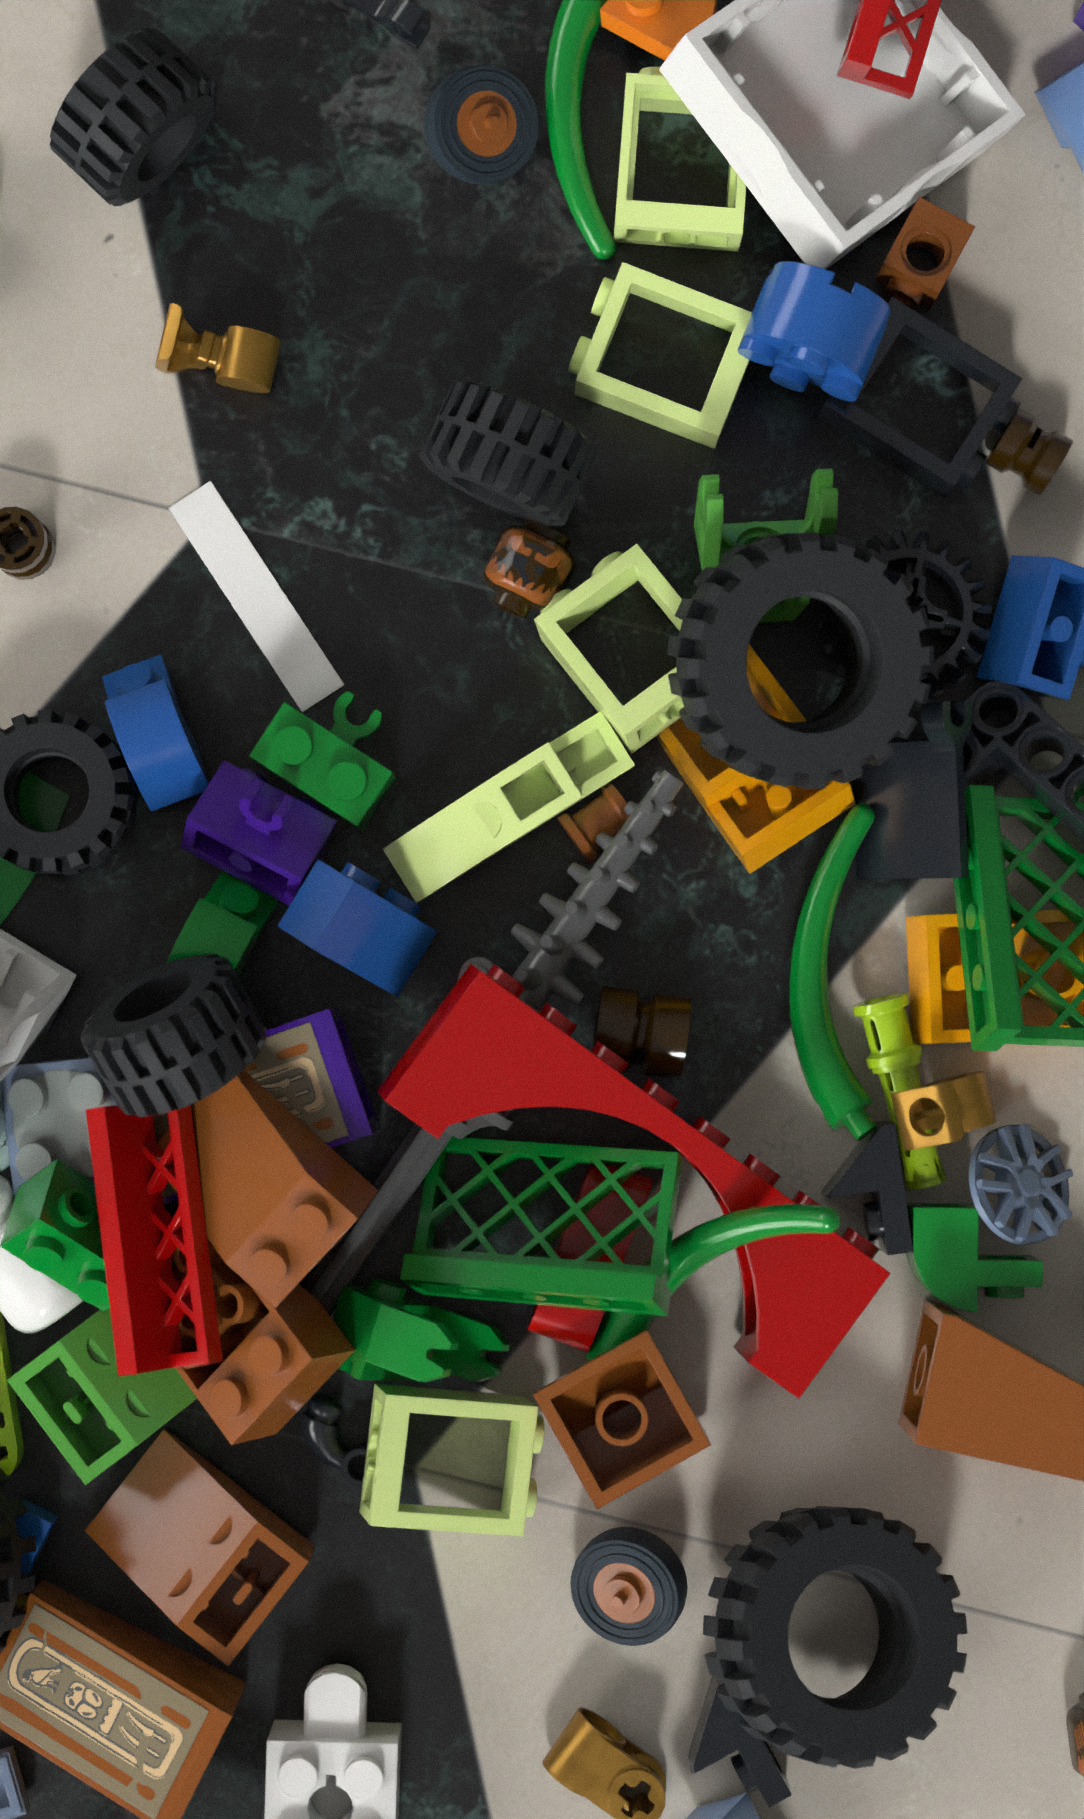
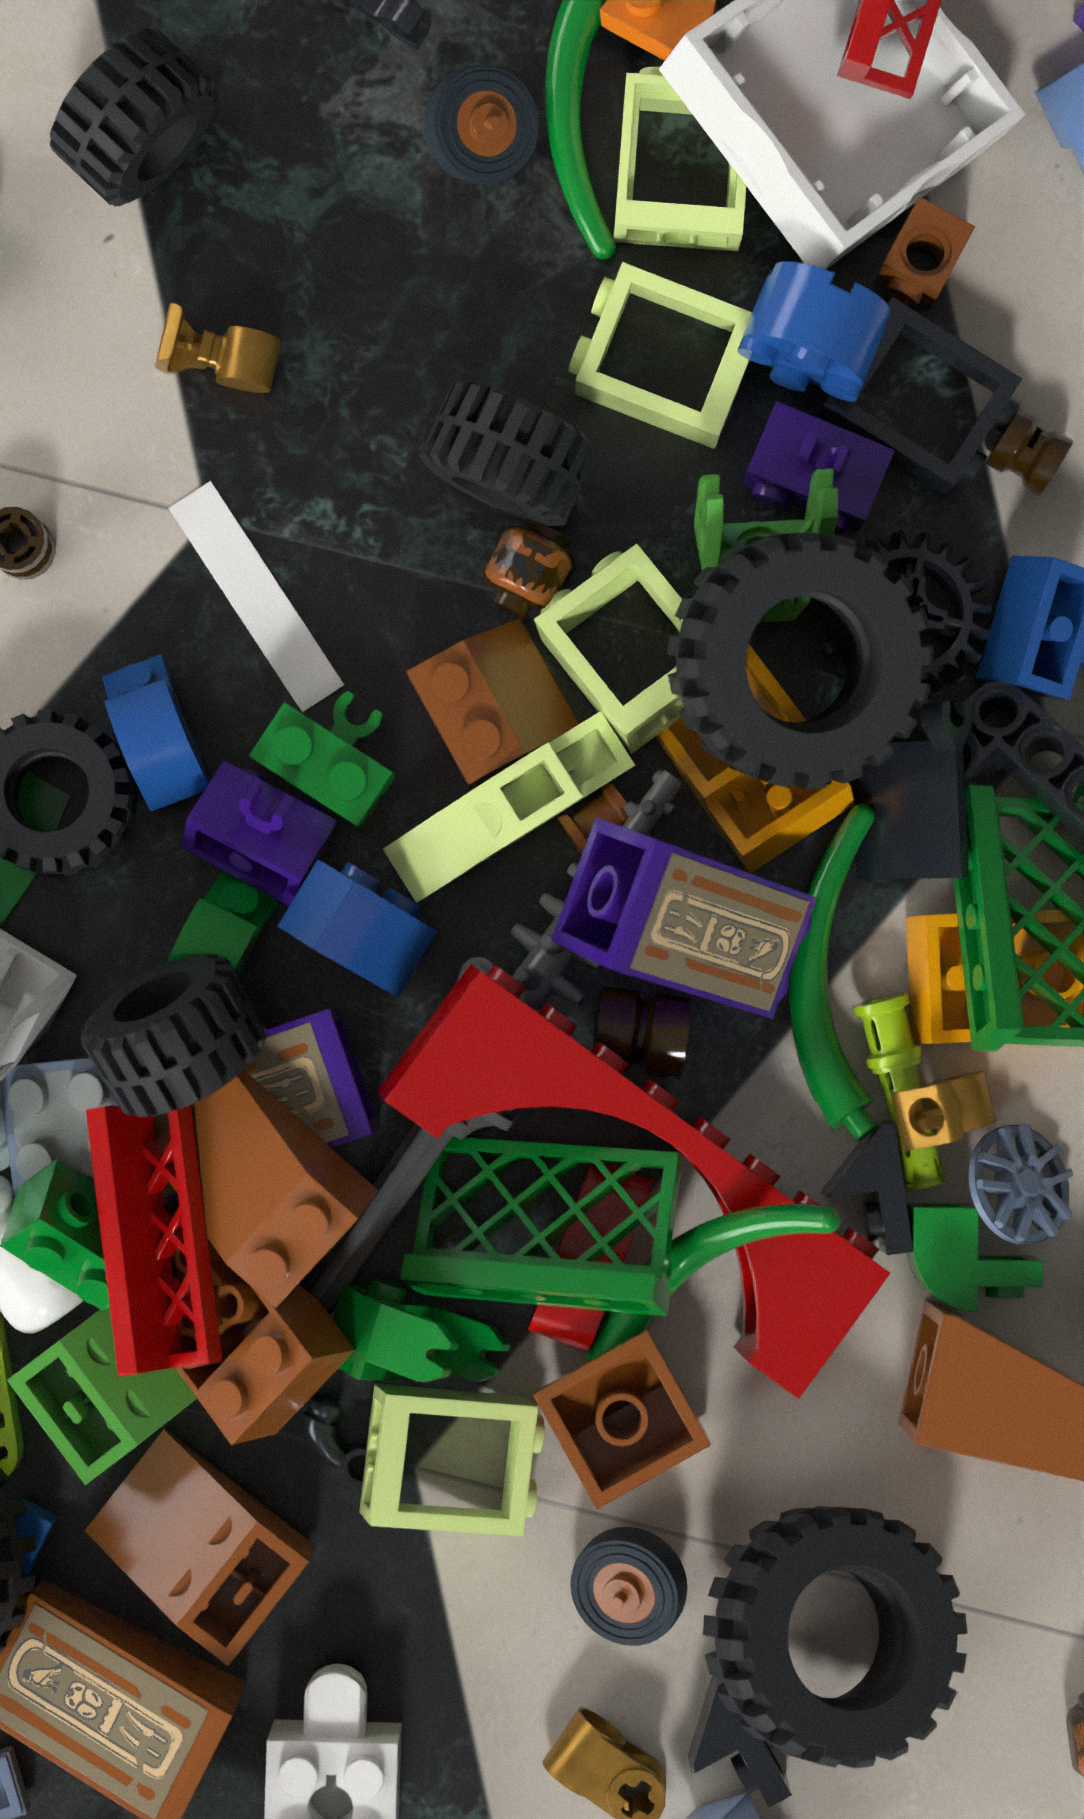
(492, 700): none -> dark orange slope
(683, 920): none -> slope
(797, 446): none -> dark purple brick

